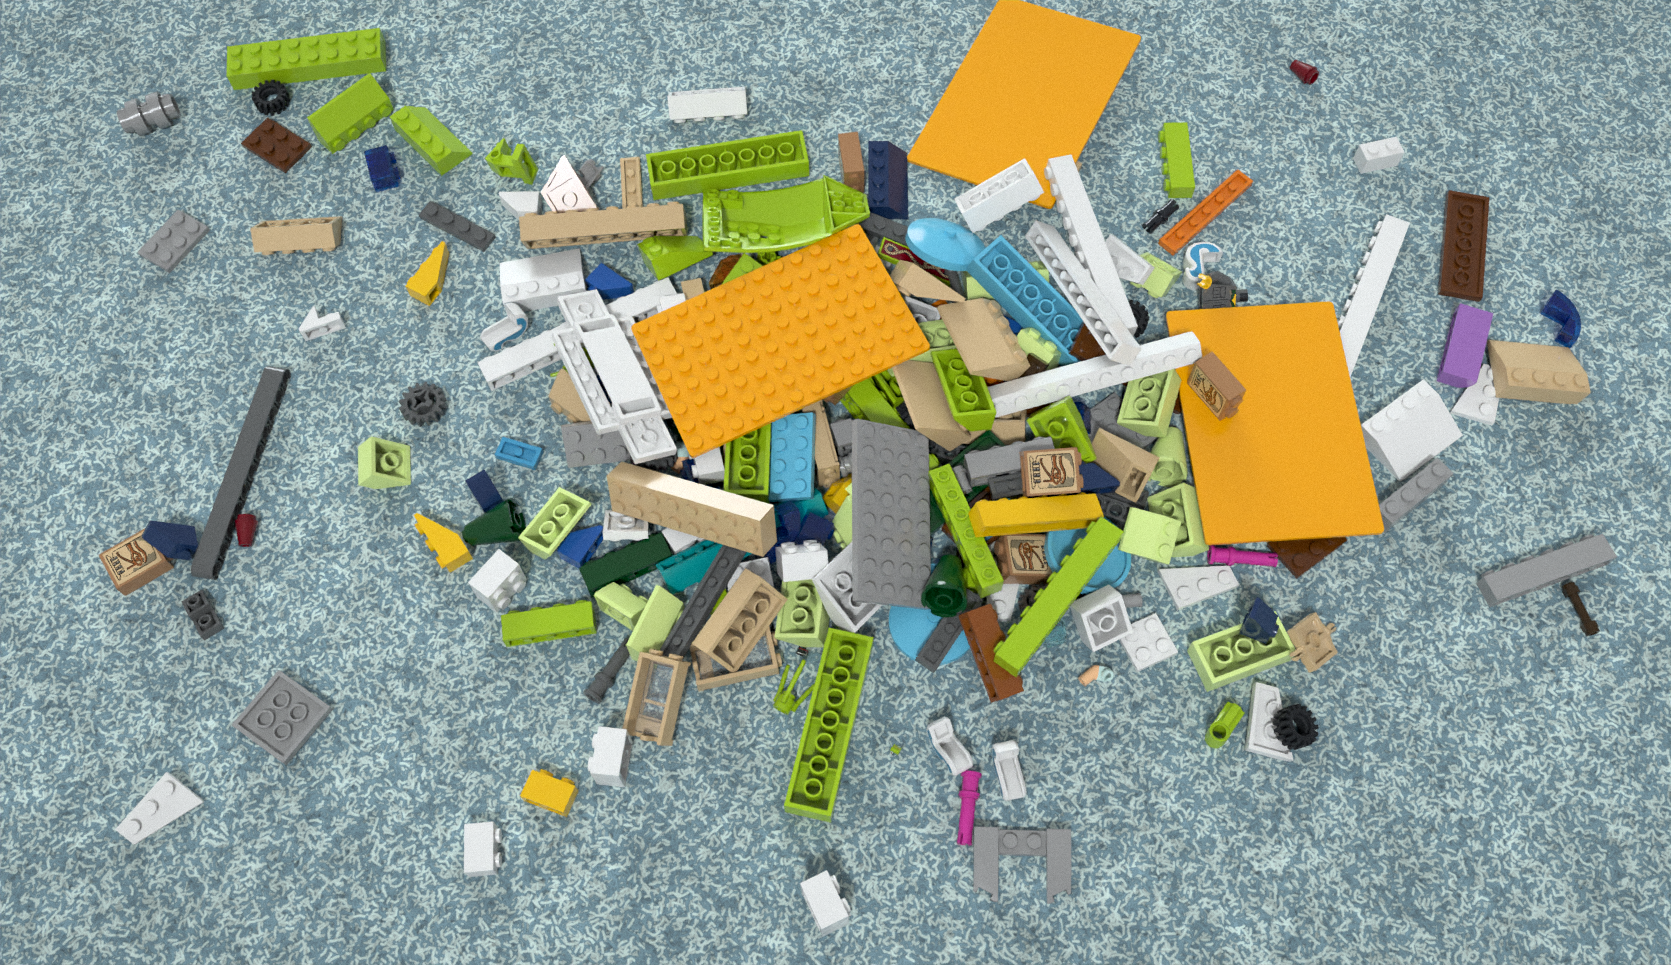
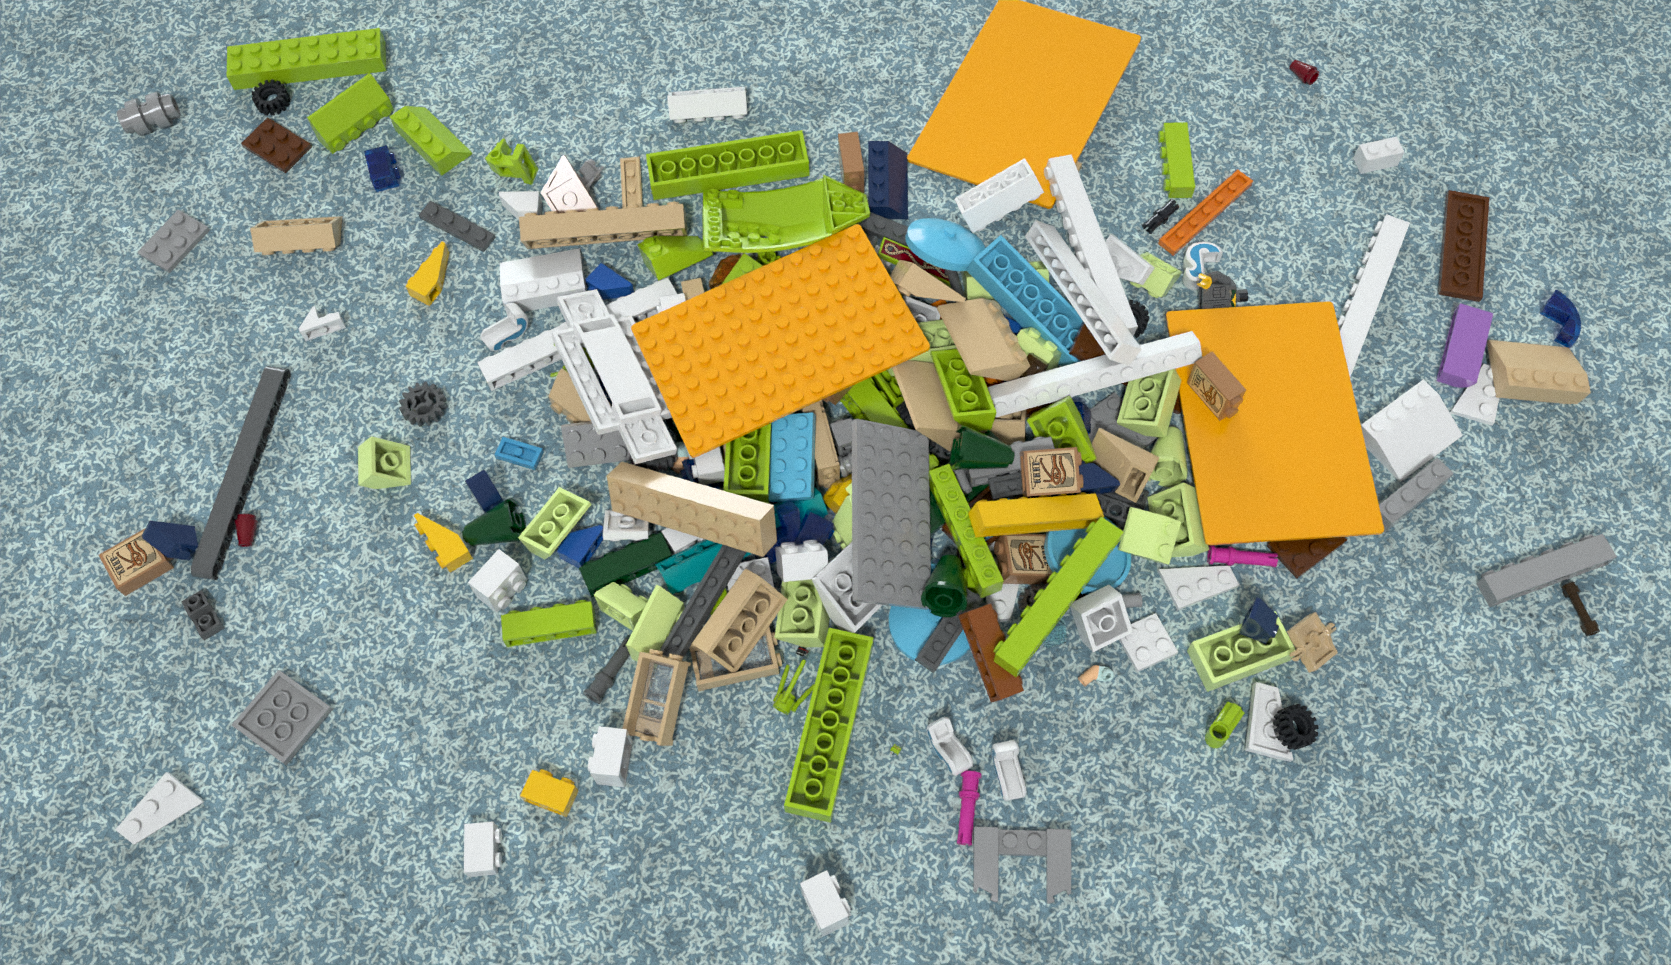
(979, 451): none -> dark green cone

